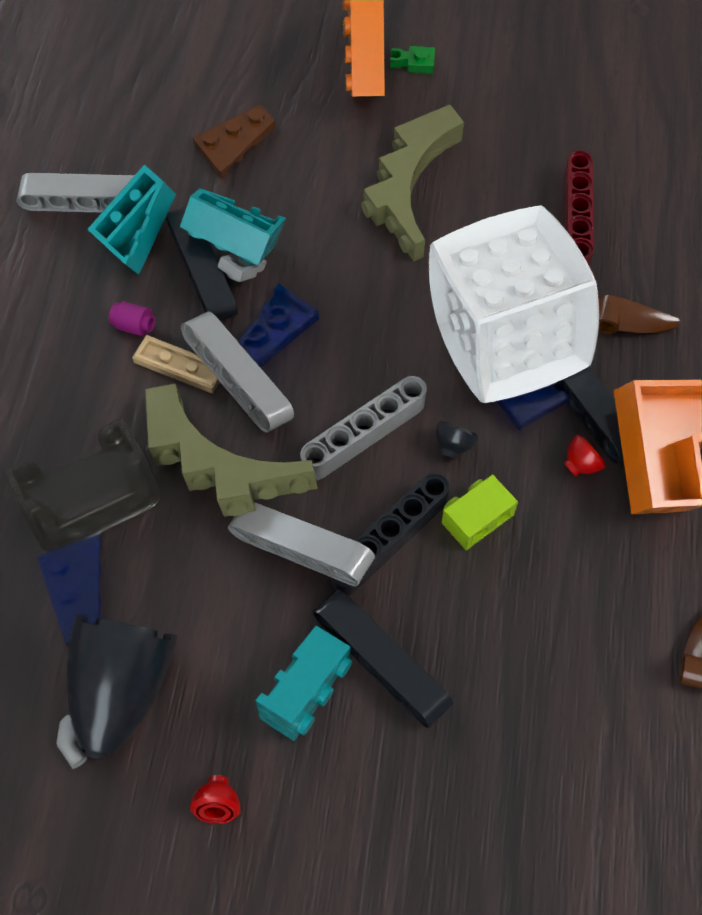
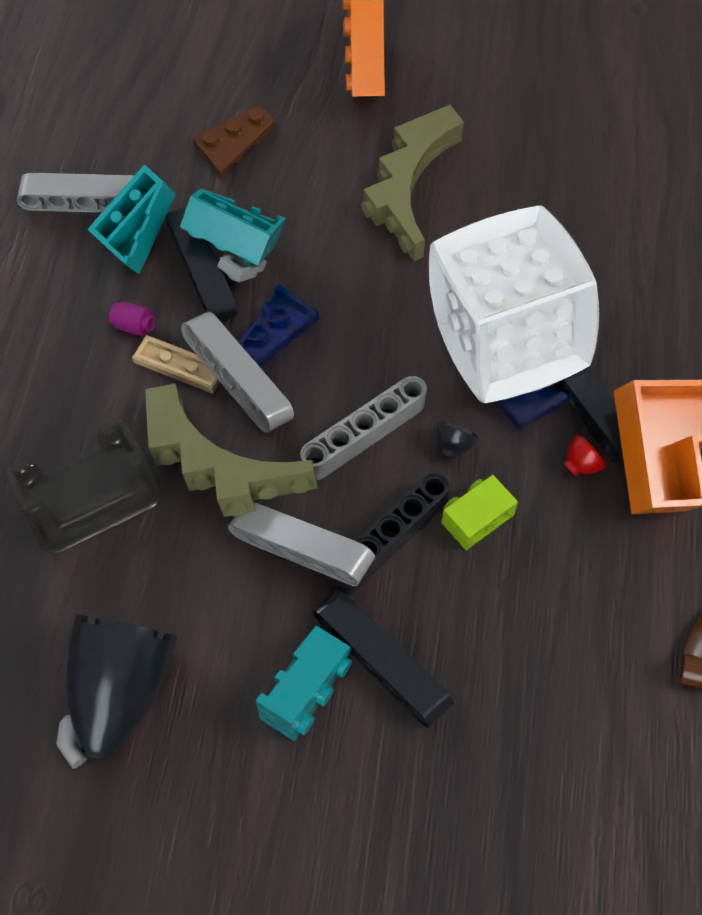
(74, 581): clear blue wing -> none
(215, 801): red brick -> none
(417, 59): green plate -> none
(580, 201): dark red beam -> none
(630, 316): reddish brown piece -> none

